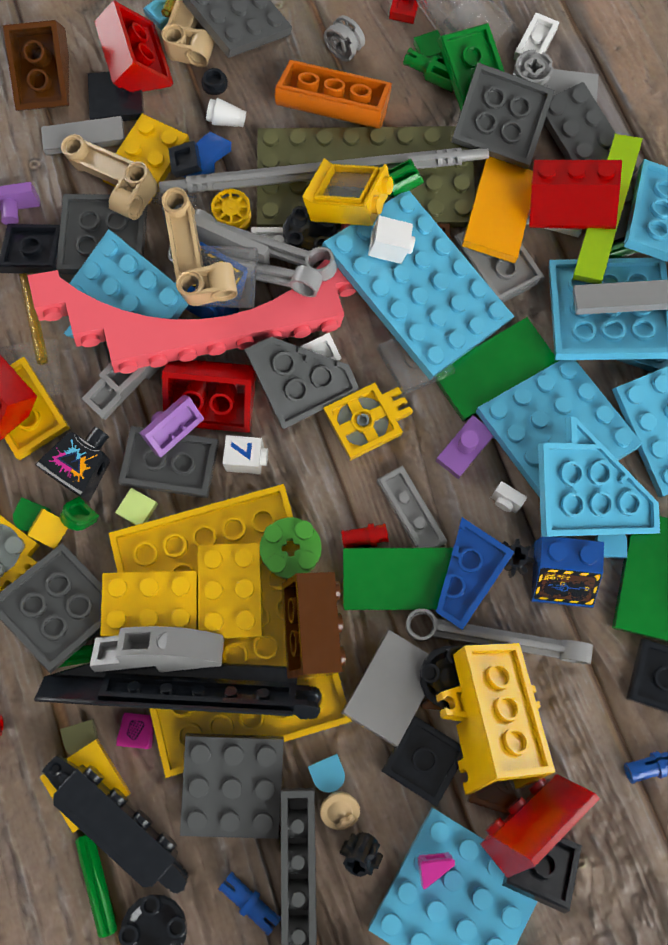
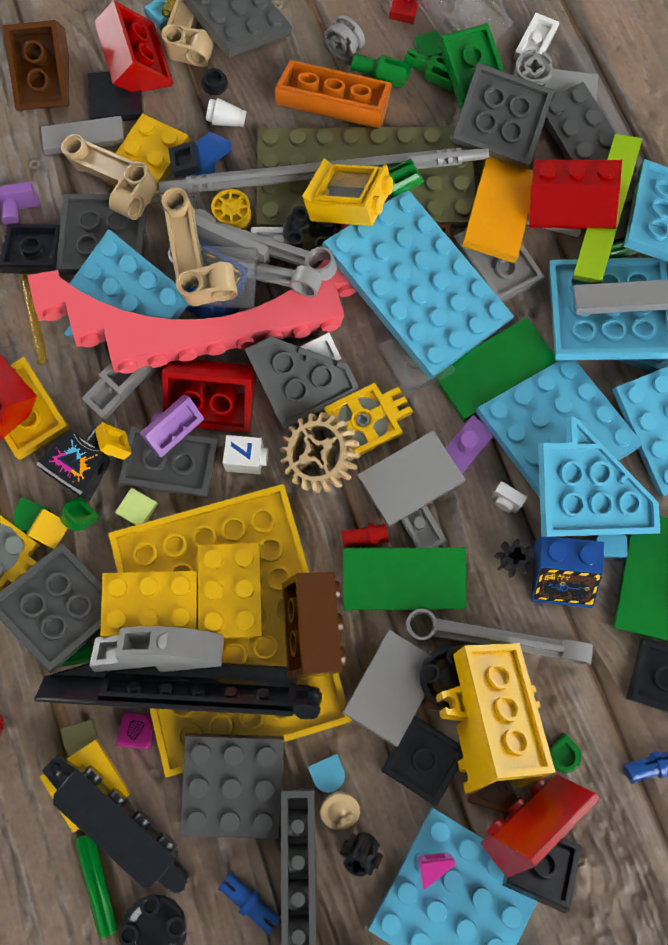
(113, 441): none -> yellow plate
(298, 463): none -> tan gear
(301, 534): bright green plate -> none
(383, 69): none -> green arm
(391, 240): white brick -> none
(411, 478): none -> light grey tile
(471, 573): blue wing -> none
(565, 754): none -> green tile

